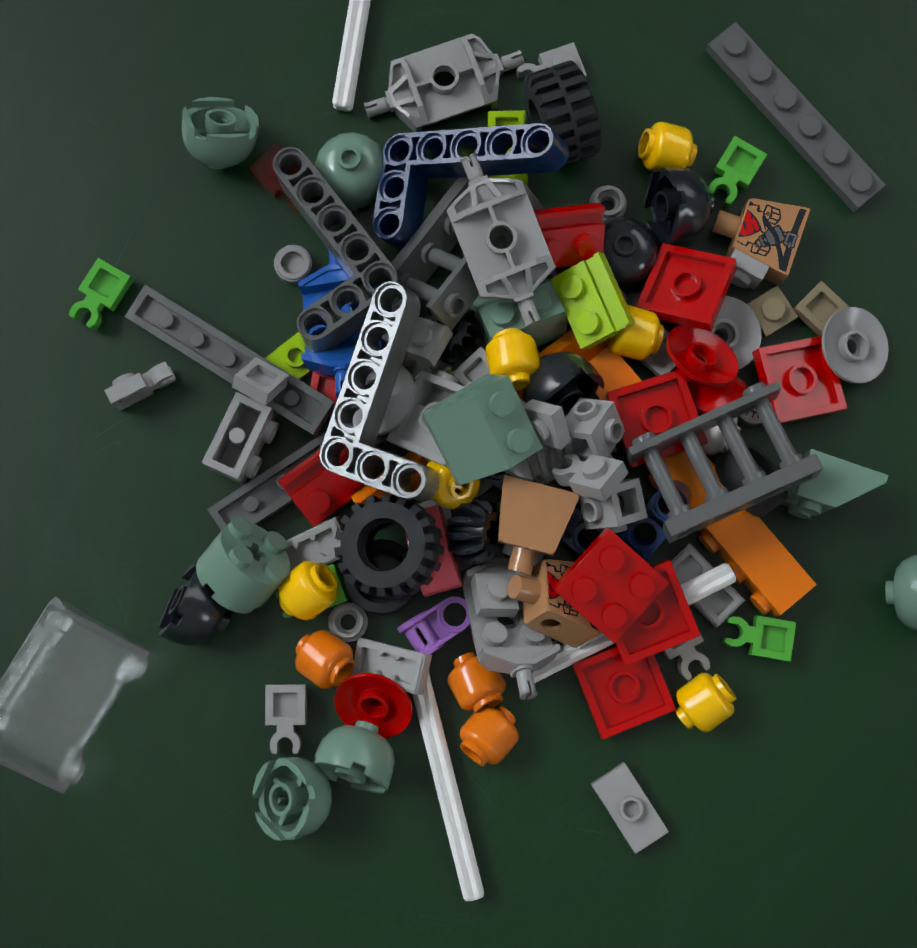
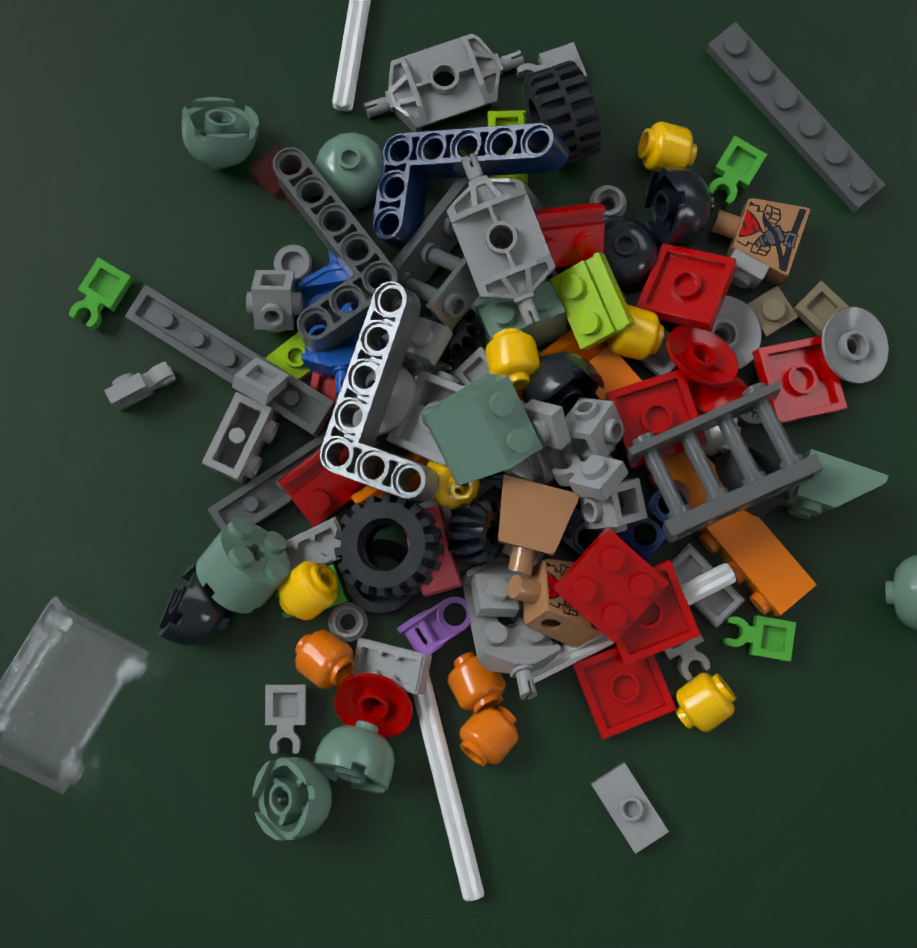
(274, 300): none -> light grey brick

